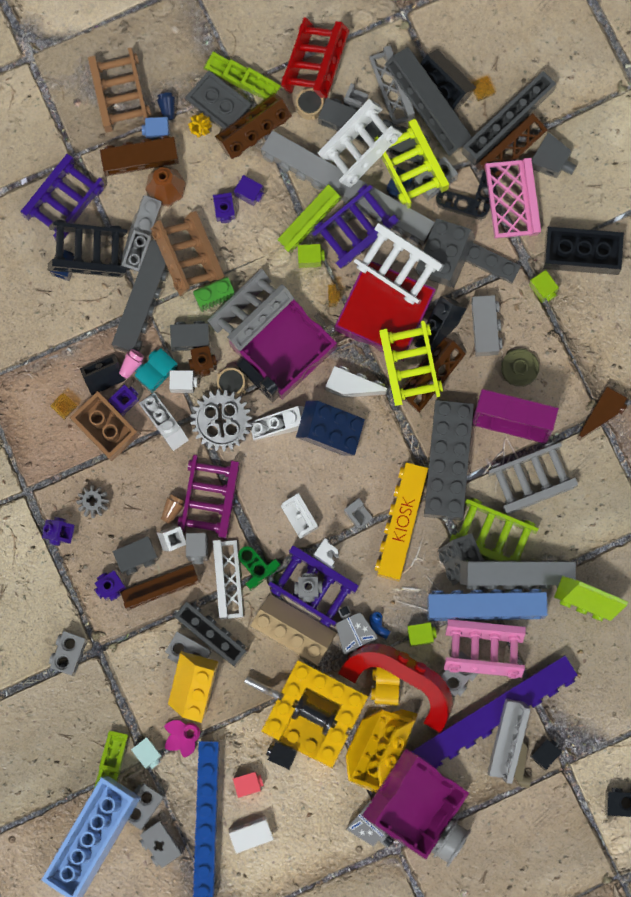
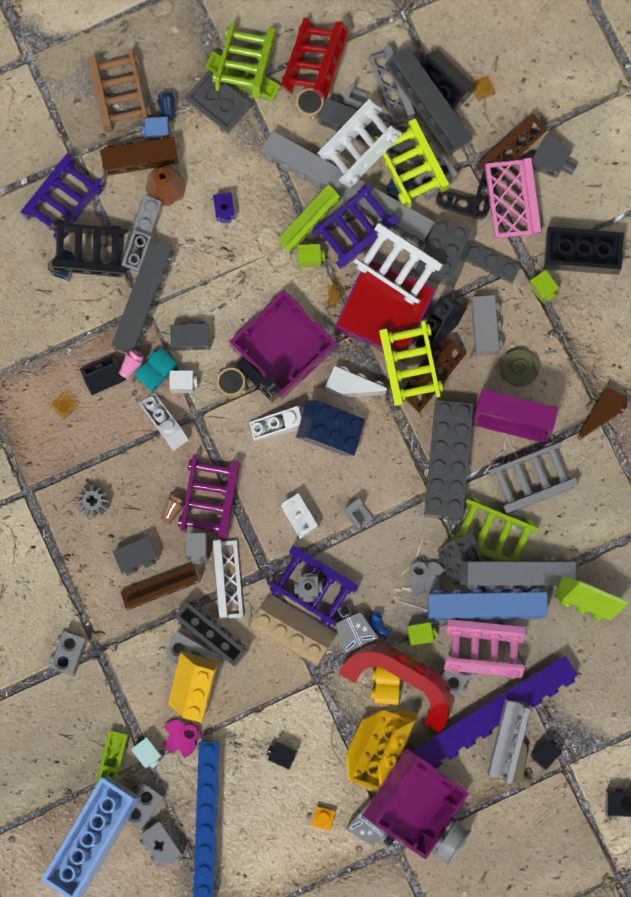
(58, 531): dark purple brick -> none
(104, 426): medium nougat brick -> none
(116, 586): dark purple brick -> none
(124, 392): dark purple brick -> none
(171, 538): white brick -> none
(199, 125): yellow gear -> none
(199, 241): medium nougat fence -> none
(199, 355): reddish brown brick -> none
(214, 294): bright green brick -> none
(239, 419): light grey gear -> none
(248, 784): coral brick -> none
(249, 191): dark purple brick -> none
(250, 834): white hinge -> none
(253, 126): reddish brown brick -> none
(255, 562): green tile -> none
(258, 70): none -> lime fence
(259, 318): light grey fence -> none
(312, 713): yellow piece -> none
(323, 818): none -> light orange plate
(325, 554): white hinge -> none
(402, 521): yellow brick -> none
(427, 579): none -> light grey plate
(508, 118): dark grey brick -> none

